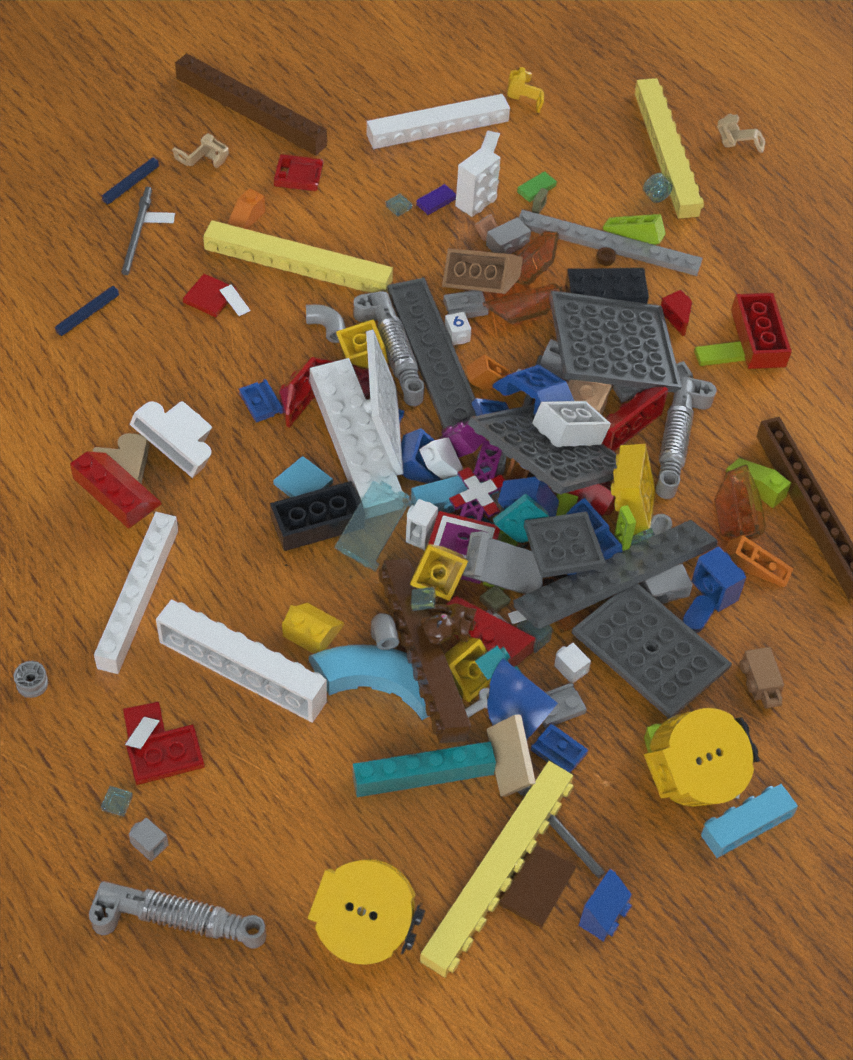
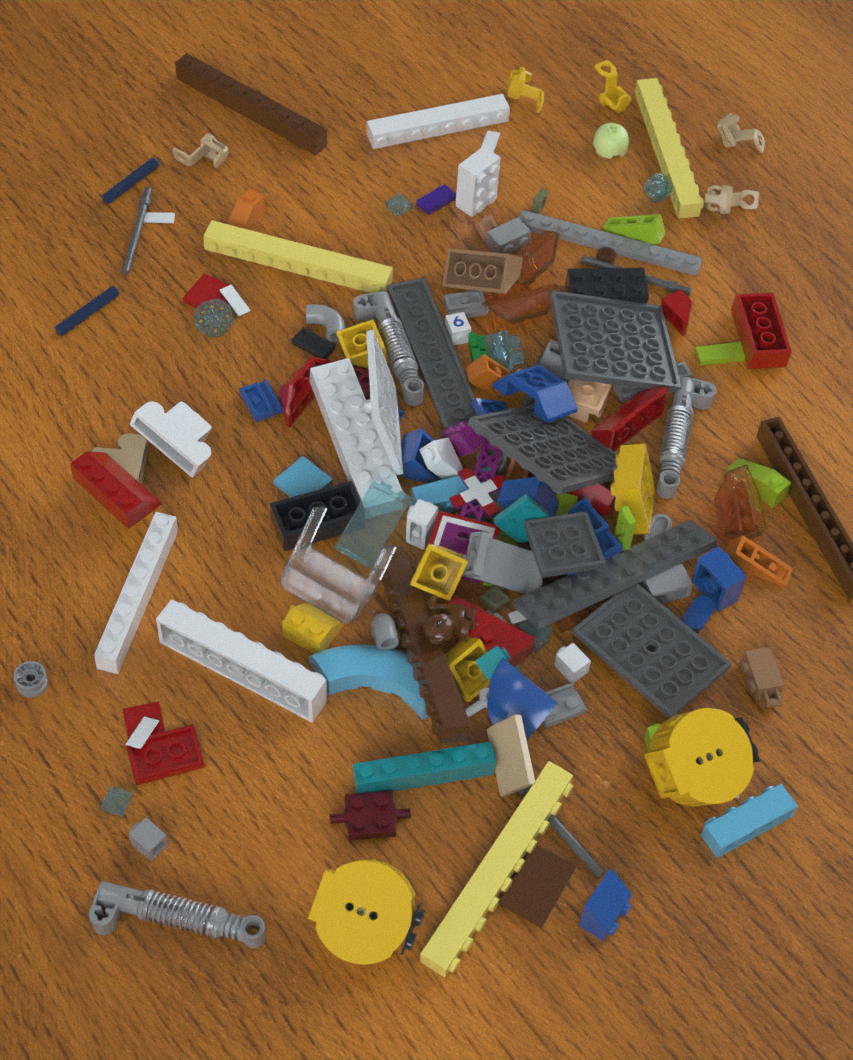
(213, 318): none -> clear light blue tile
(303, 172): red container -> none
(312, 344): none -> black tile
(325, 581): none -> clear windscreen
(370, 815): none -> dark red plate
(423, 598): clear light blue tile -> none
(497, 347): none -> clear light blue hips
(532, 187): bright green tile -> none
(559, 748): blue plate -> none
(571, 423): white brick -> none
(611, 140): none -> yellowish green cylinder
(612, 92): none -> yellow piece
(642, 536): clear light blue tile -> none
(671, 286): none -> dark grey bar
(727, 199): none -> tan piece

